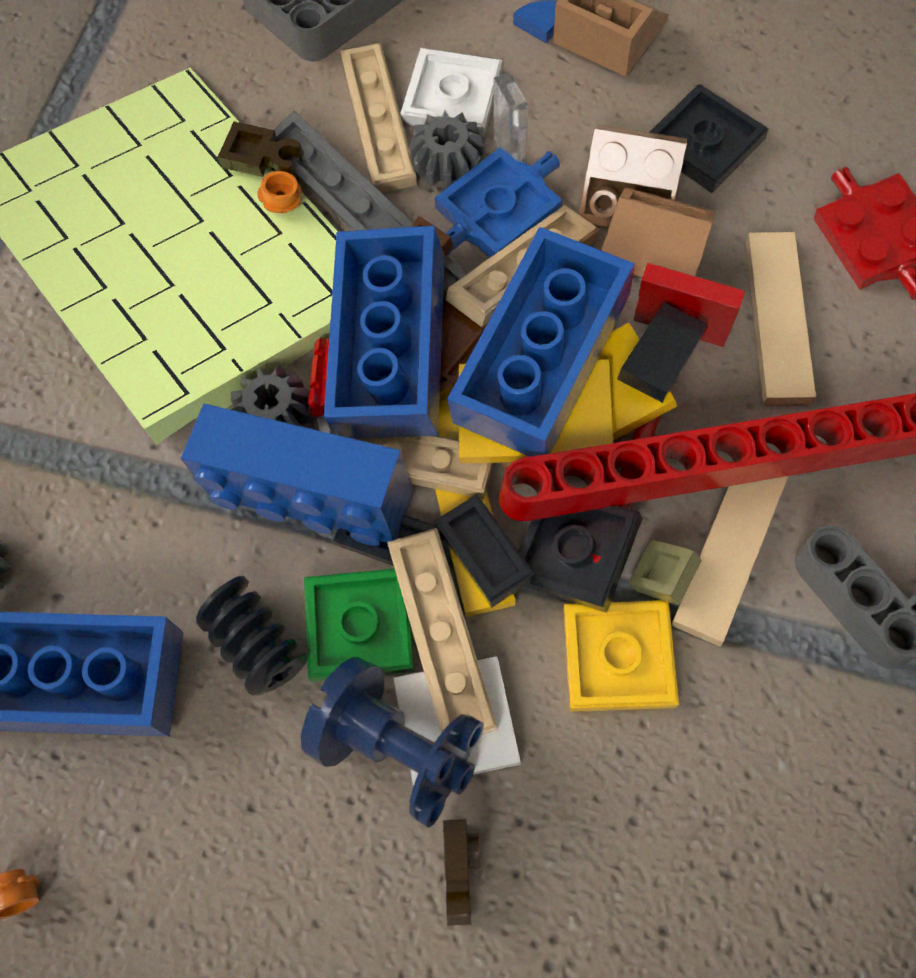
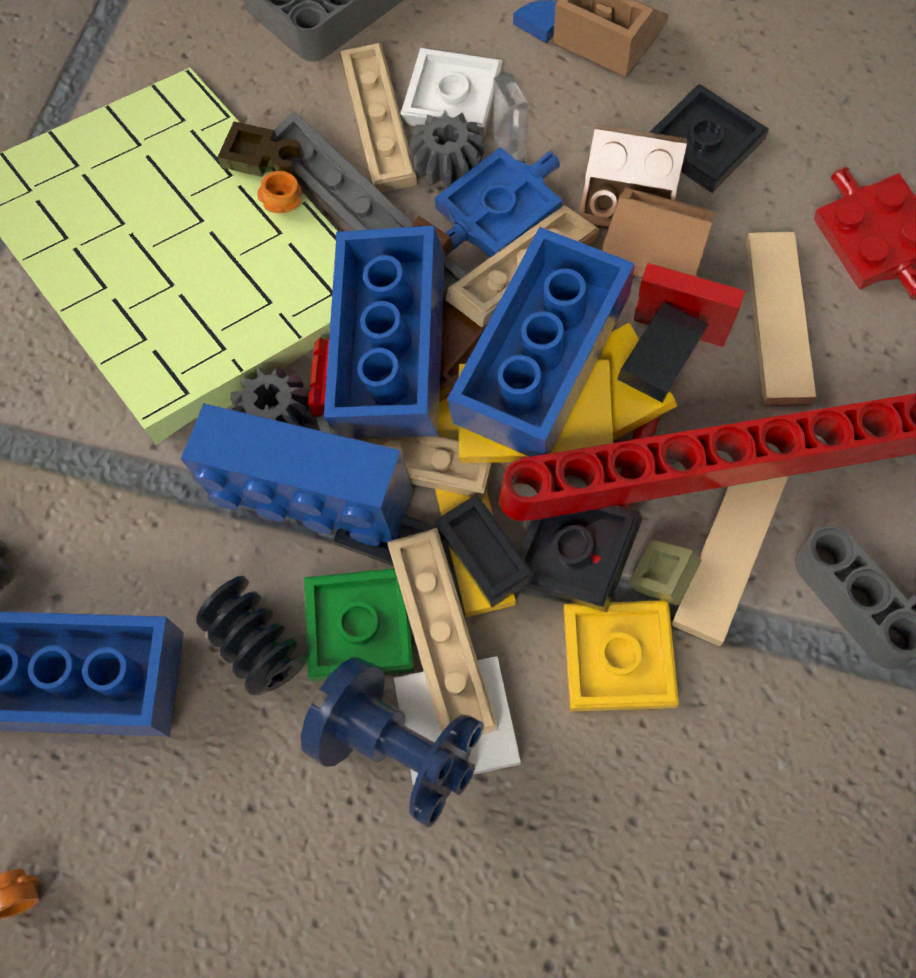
(460, 855): dark brown plate -> none

